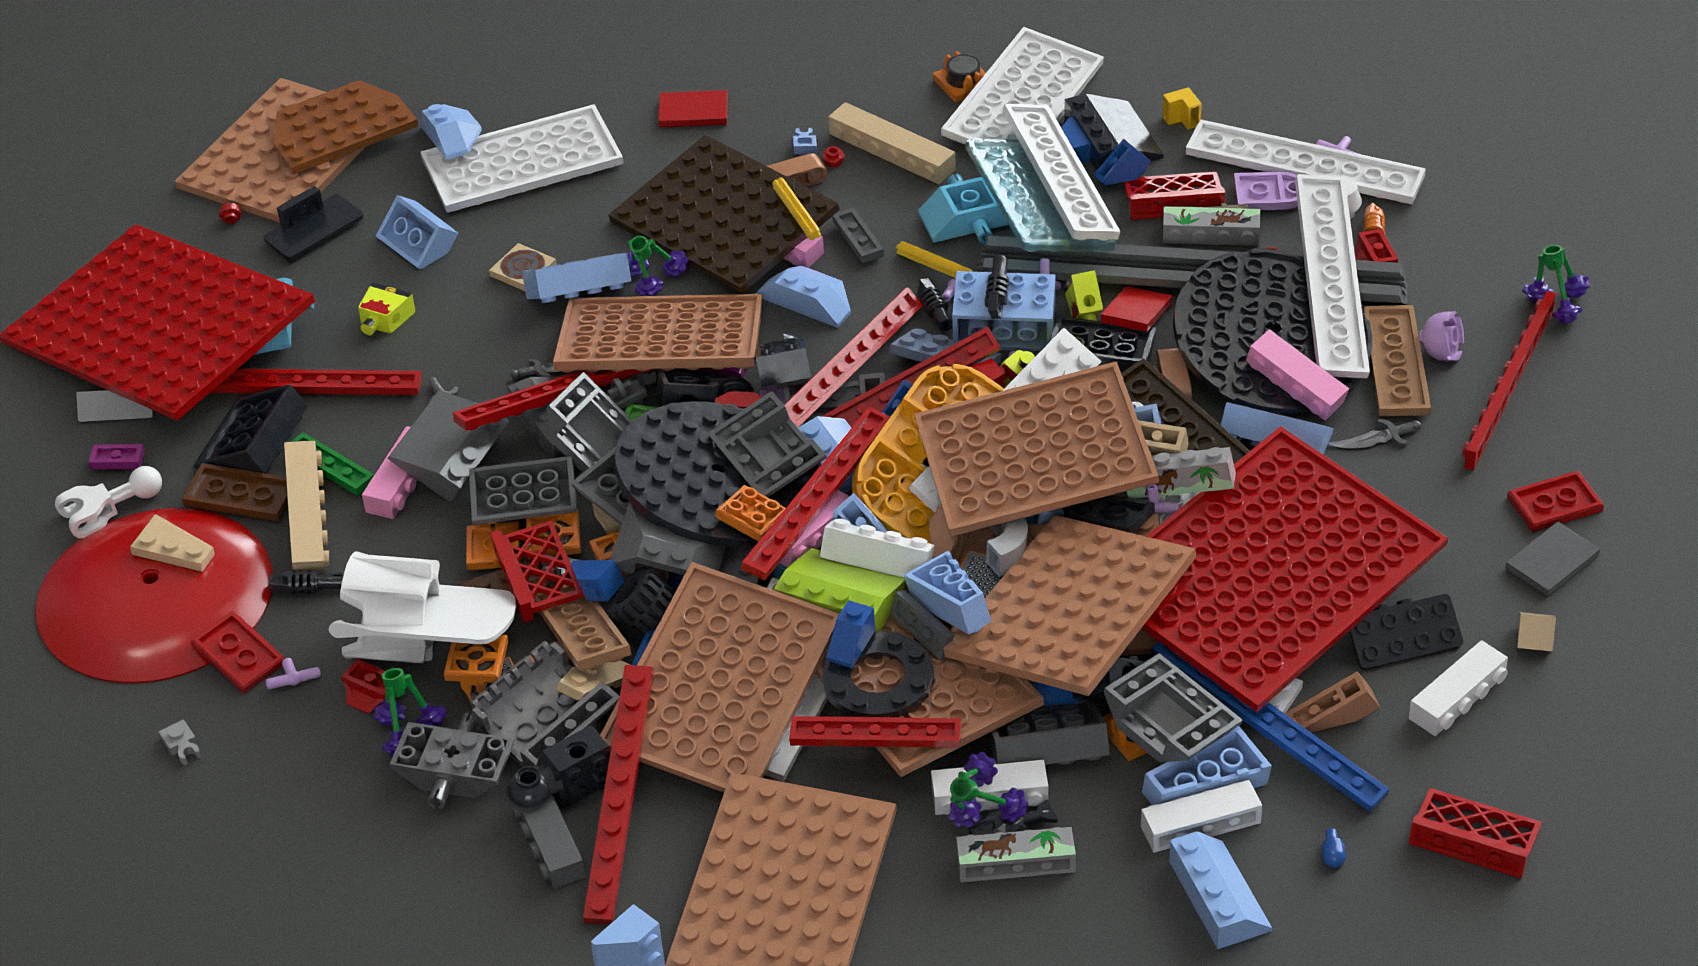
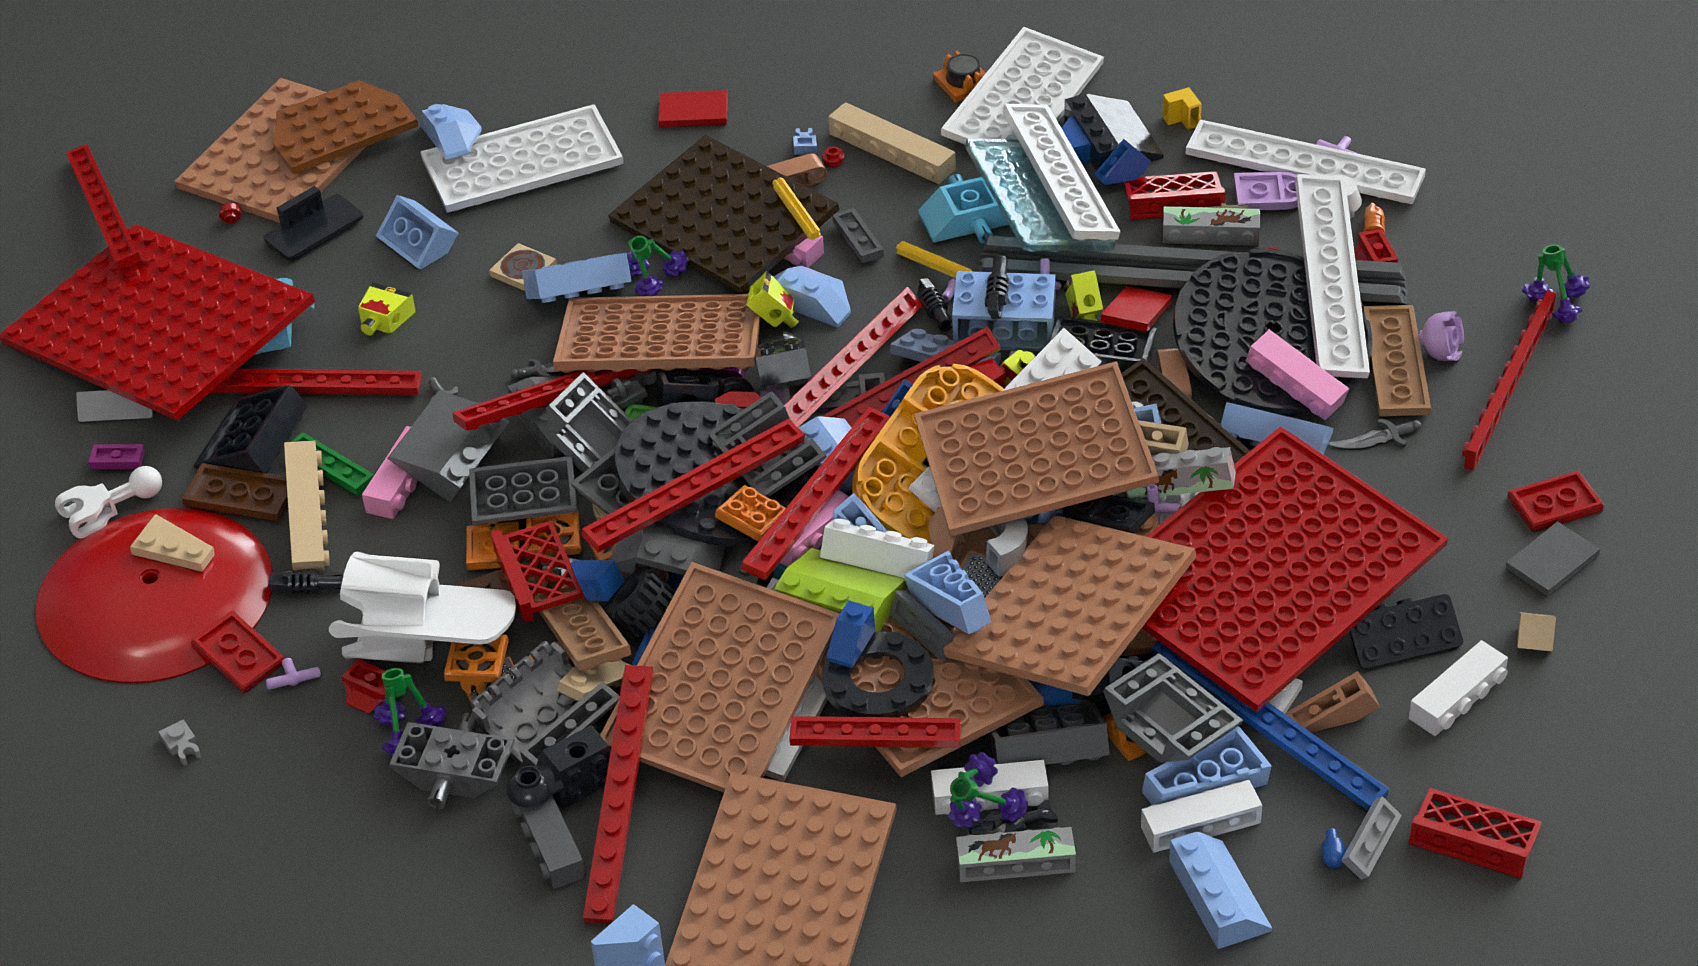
(103, 207): none -> red plate
(692, 485): none -> red plate
(772, 301): none -> neon yellow torso
(1371, 837): none -> light grey plate

